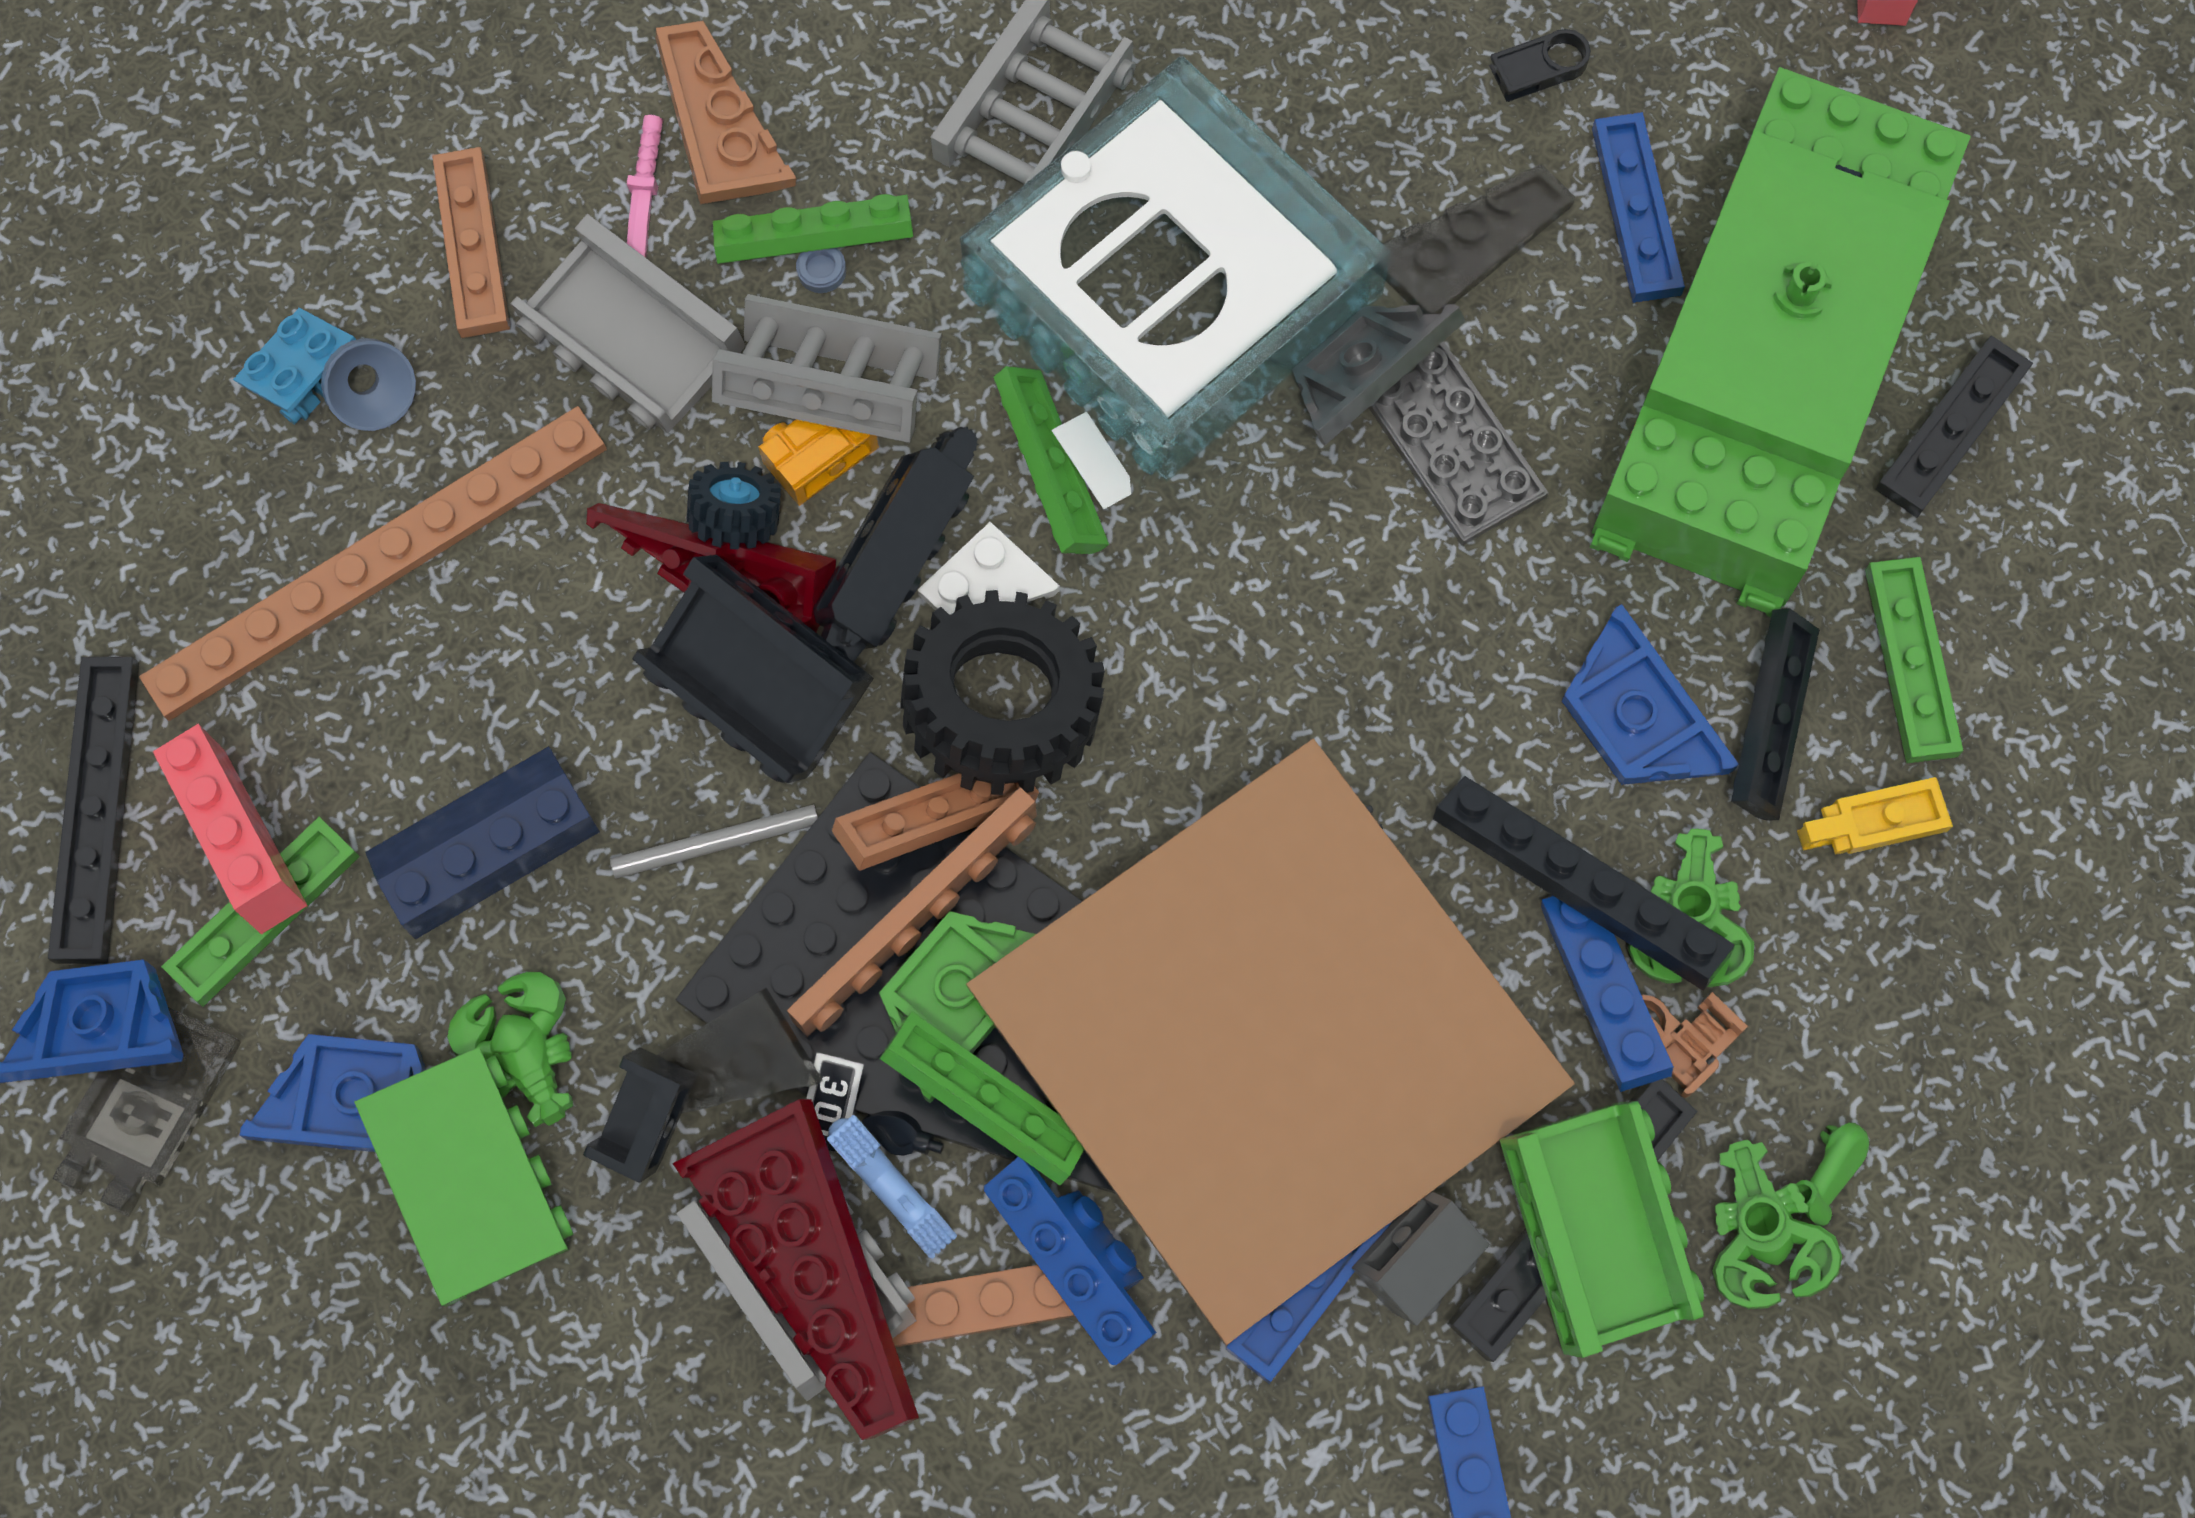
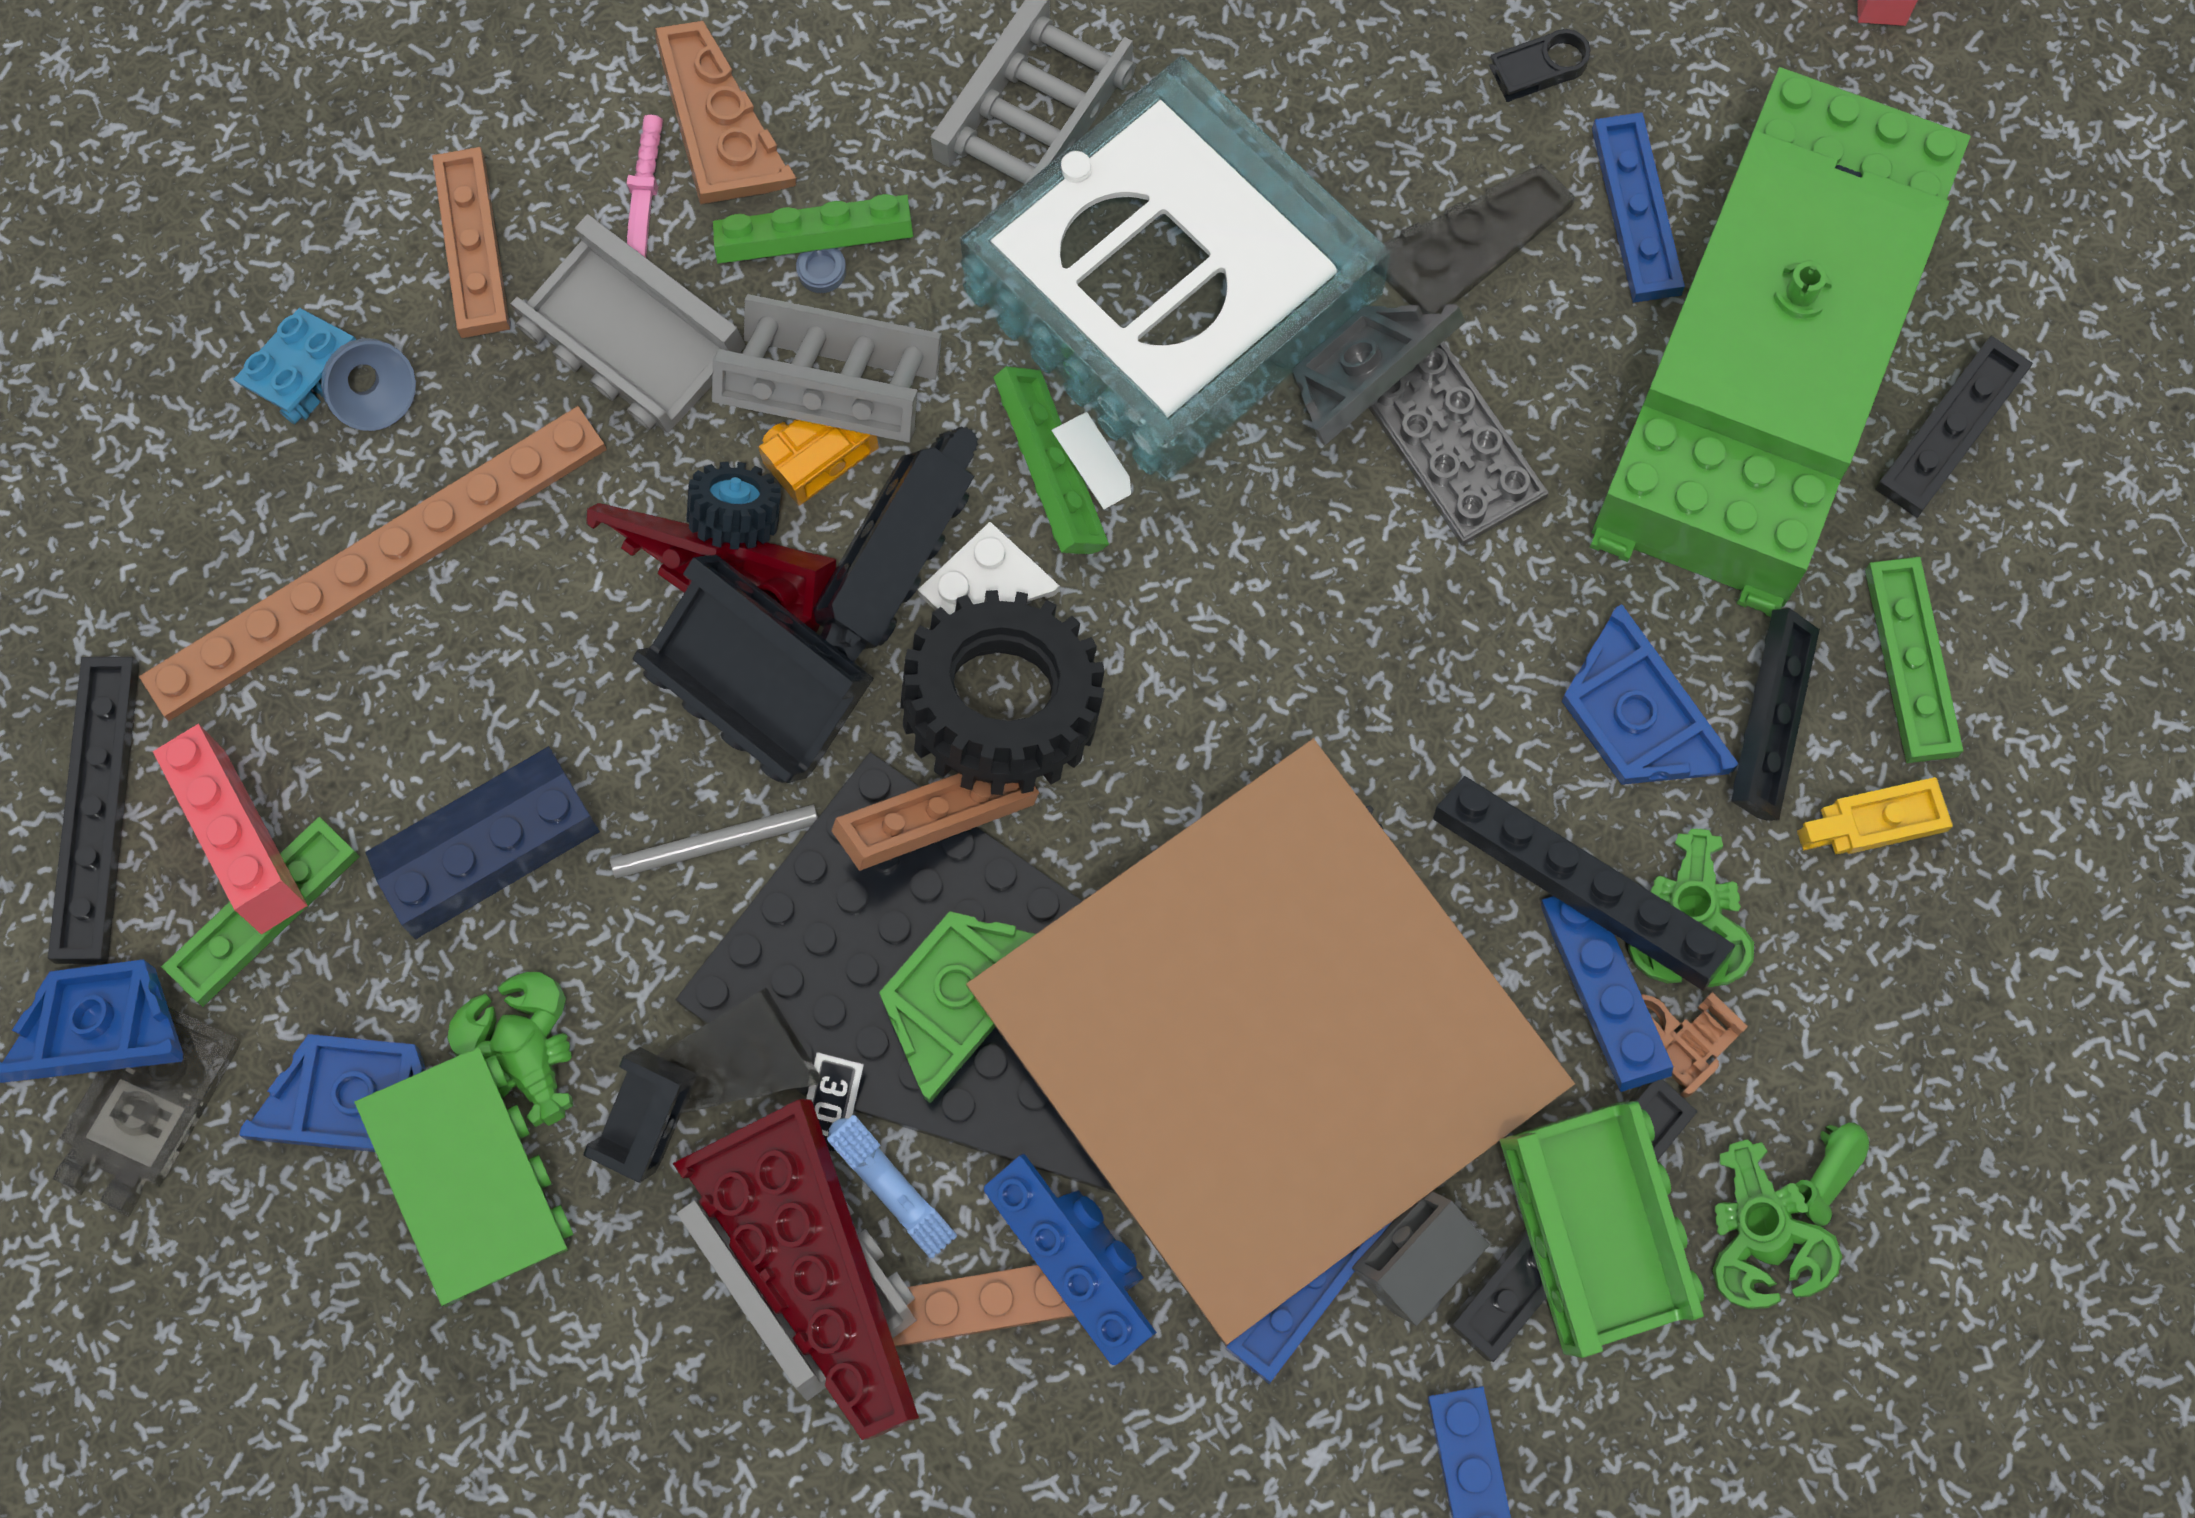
(900, 927): nougat plate -> none
(901, 1133): black piece -> none
(983, 1097): bright green plate -> none

